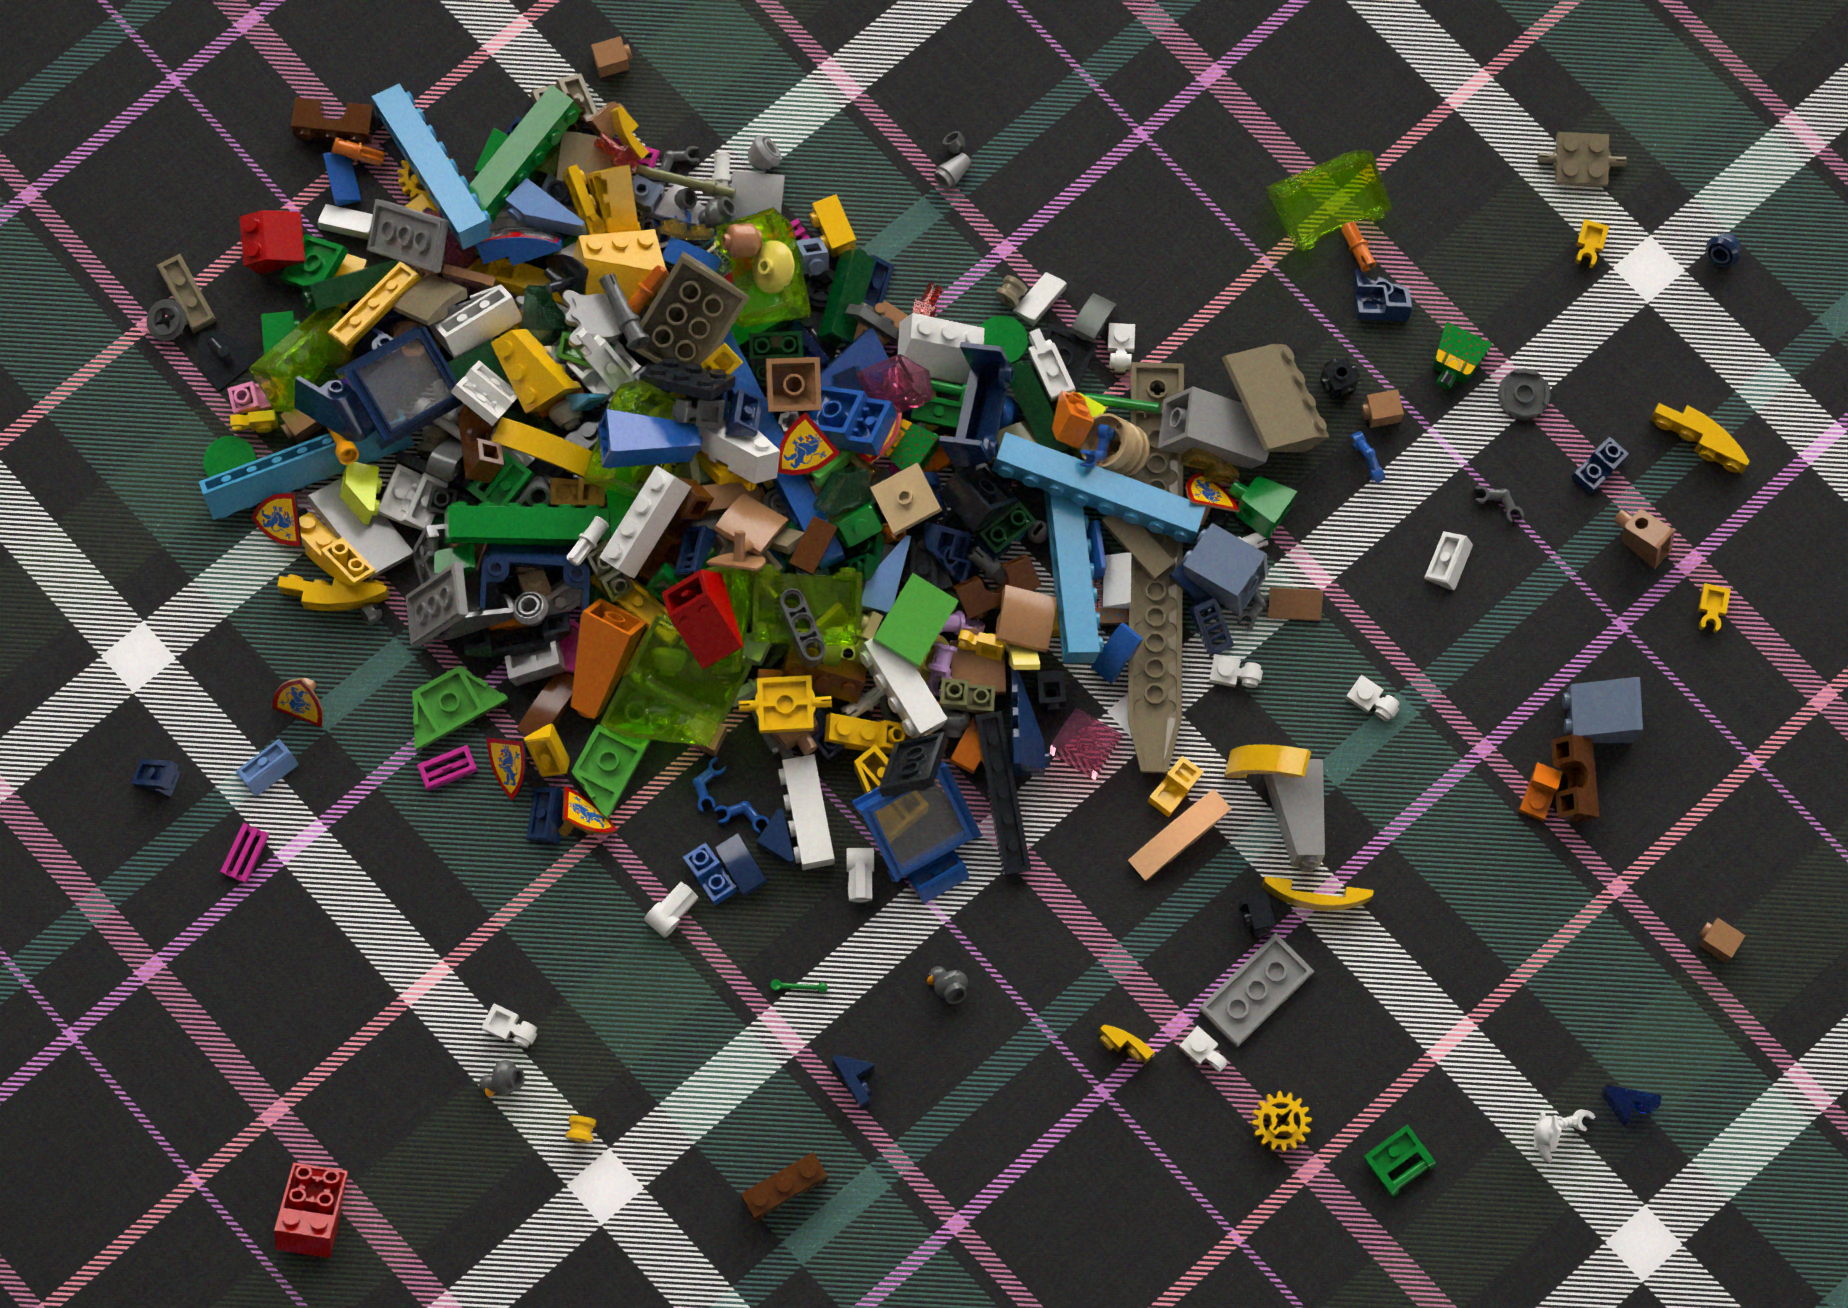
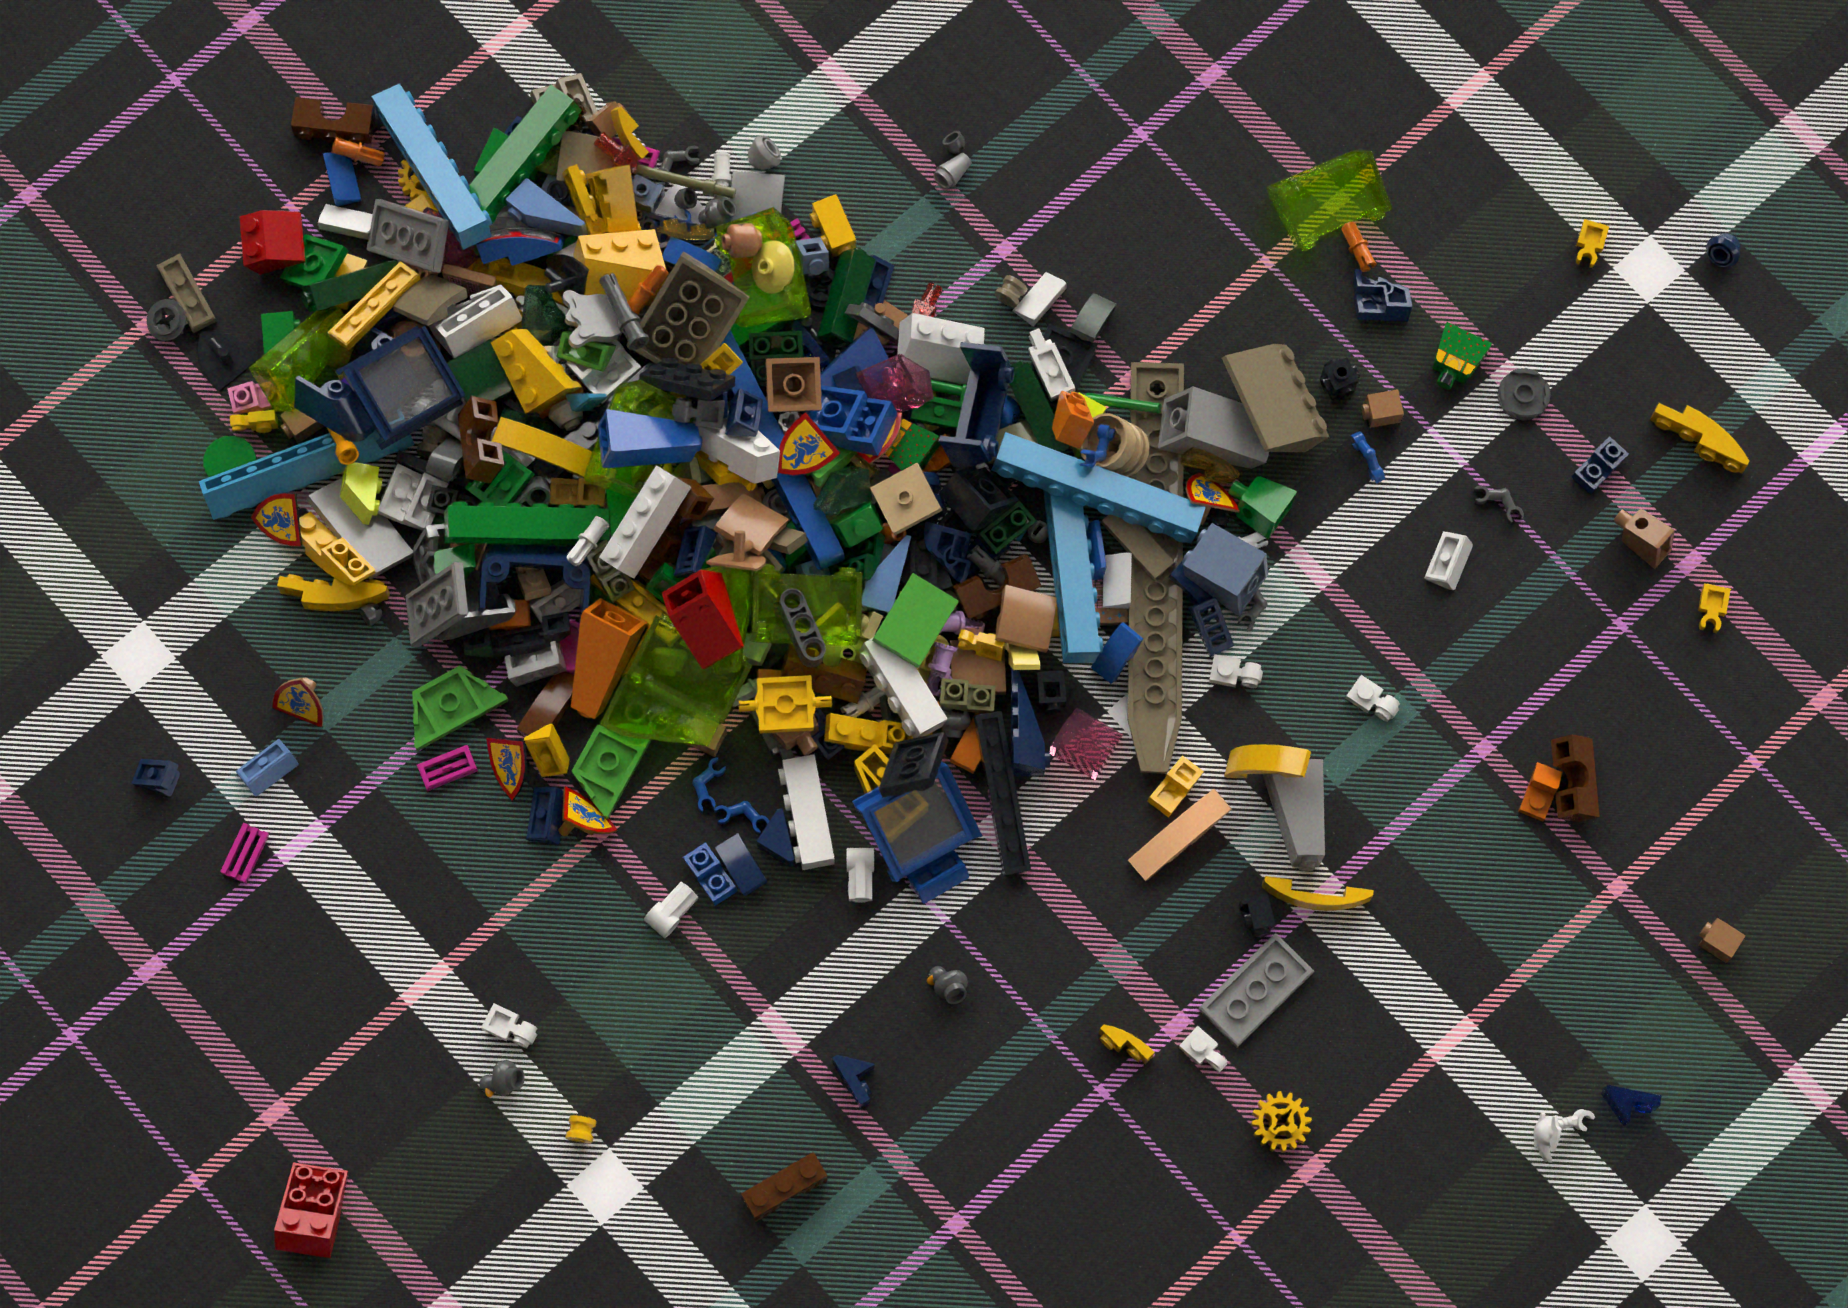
(485, 393): white slope -> none
(530, 608): light grey cone -> none
(604, 360): white hinge -> none
(611, 56): medium nougat brick -> none
(776, 985): green hinge -> none
(813, 545): reddish brown tile -> none
(1007, 333): green tile -> none
(1121, 340): white plate -> none
(1295, 604): medium nougat slope -> none
(1392, 1154): green plate -> none
(1581, 159): dark tan plate -> none
(1604, 710): sand blue slope -> none

